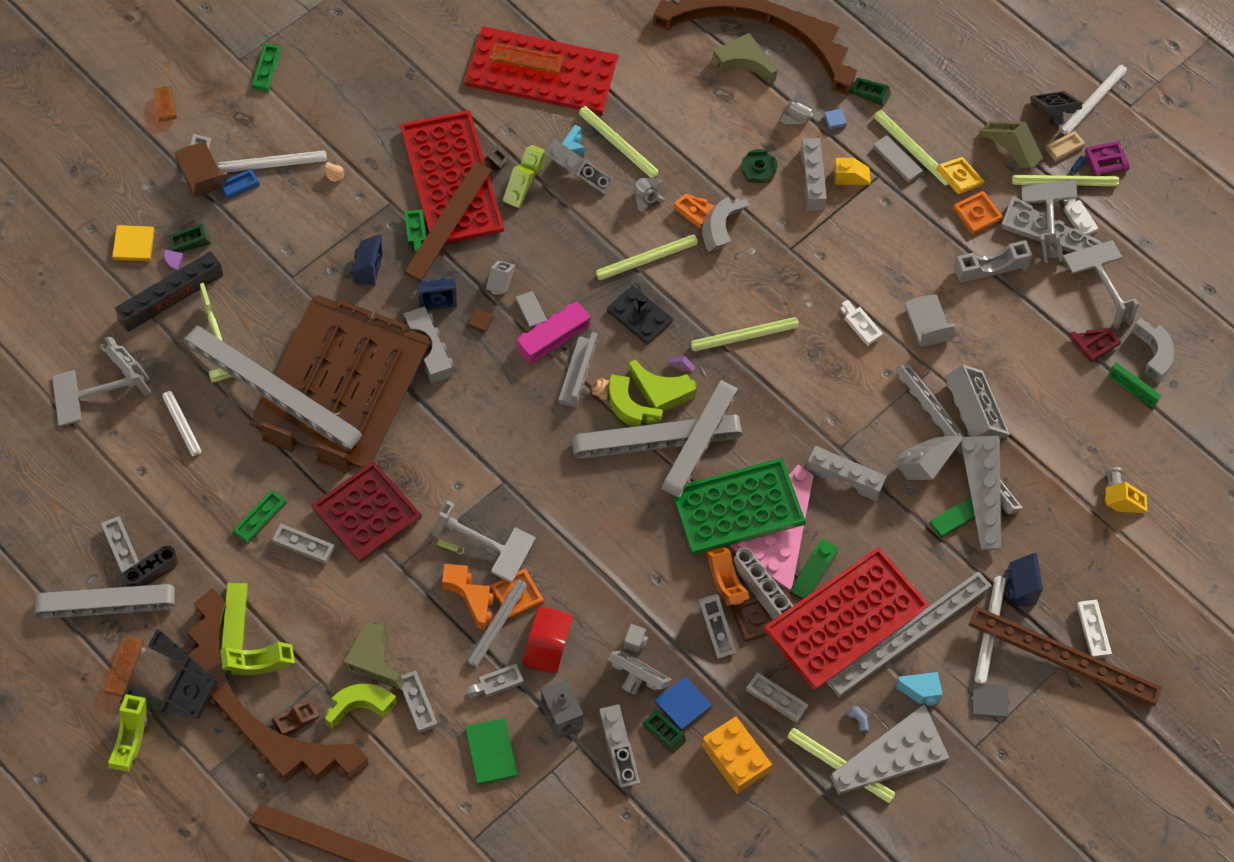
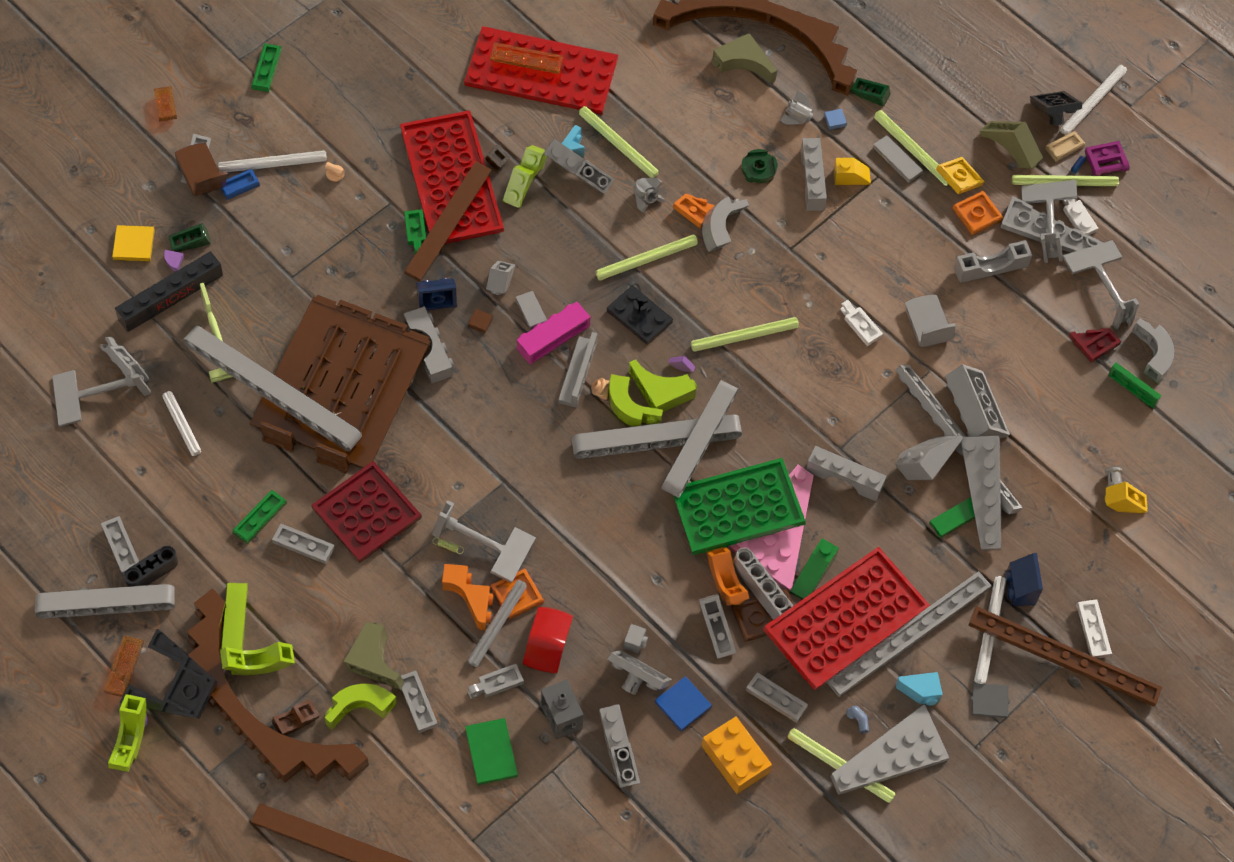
(368, 260): dark blue slope -> none
(673, 740): dark green slope -> none

